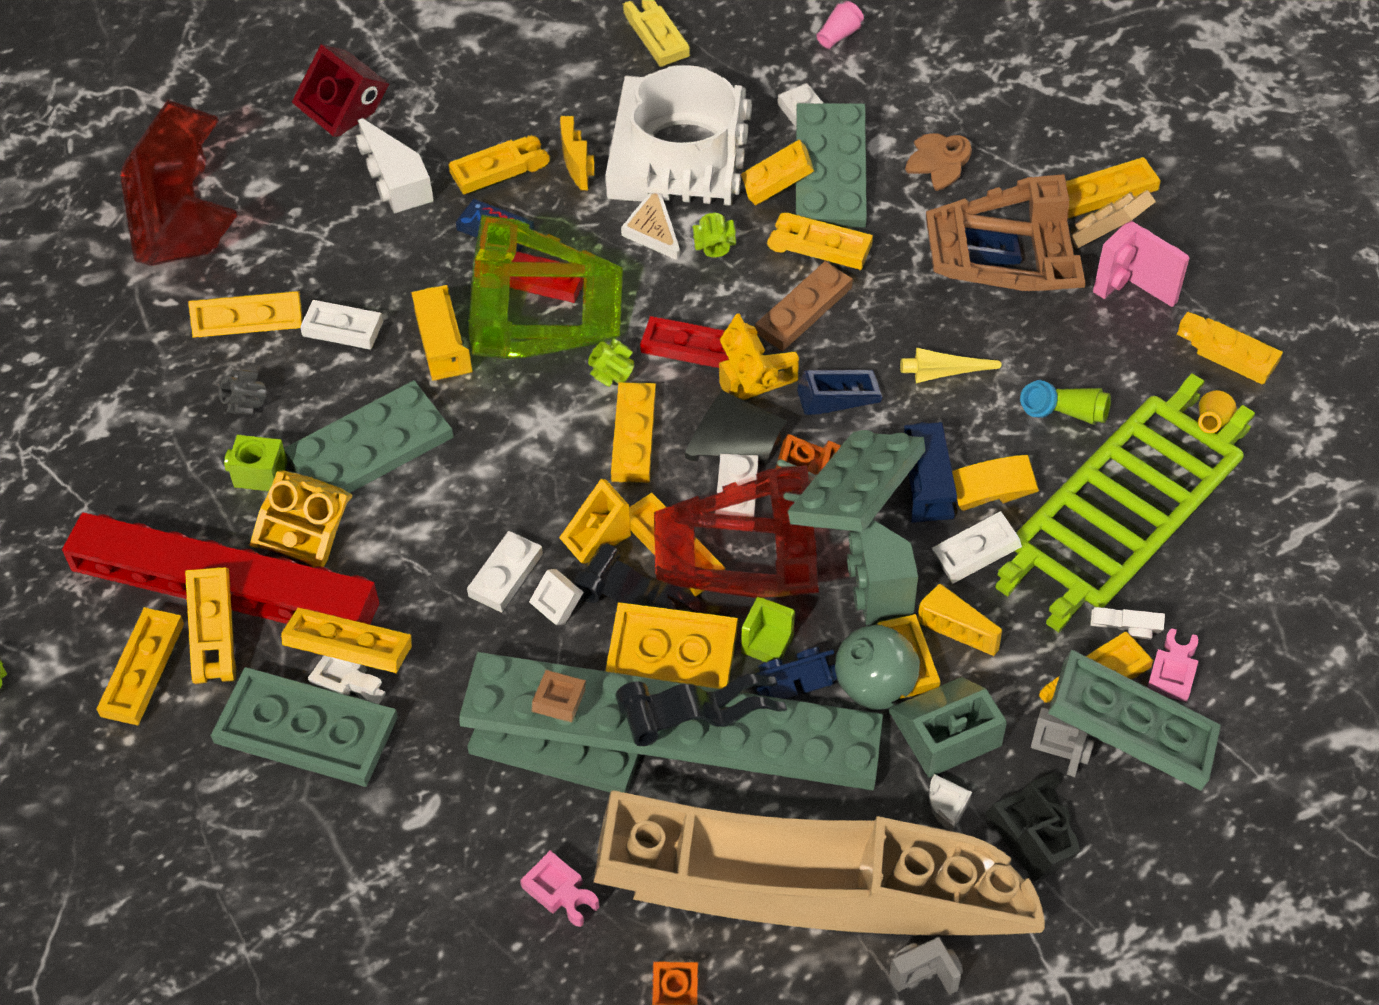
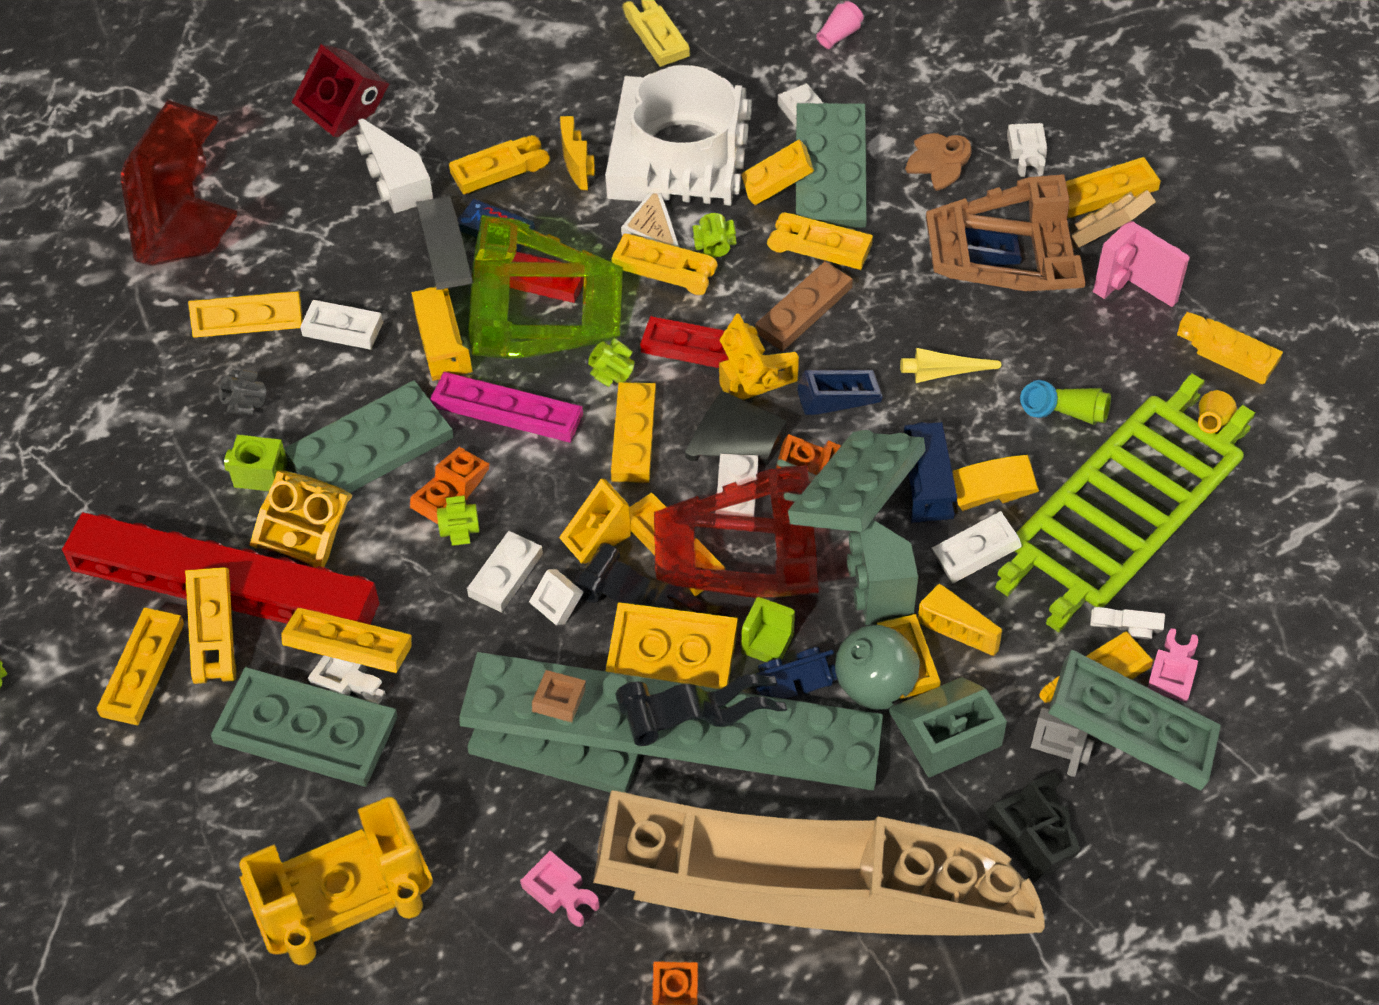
(336, 882): none -> yellow container
(444, 243): none -> dark grey slope
(453, 477): none -> orange slope
(458, 520): none -> lime gear
(507, 406): none -> dark pink tile
(665, 263): none -> yellow plate
(918, 963): light grey bracket -> none
(947, 801): white tile -> none
(1028, 145): none -> white plate

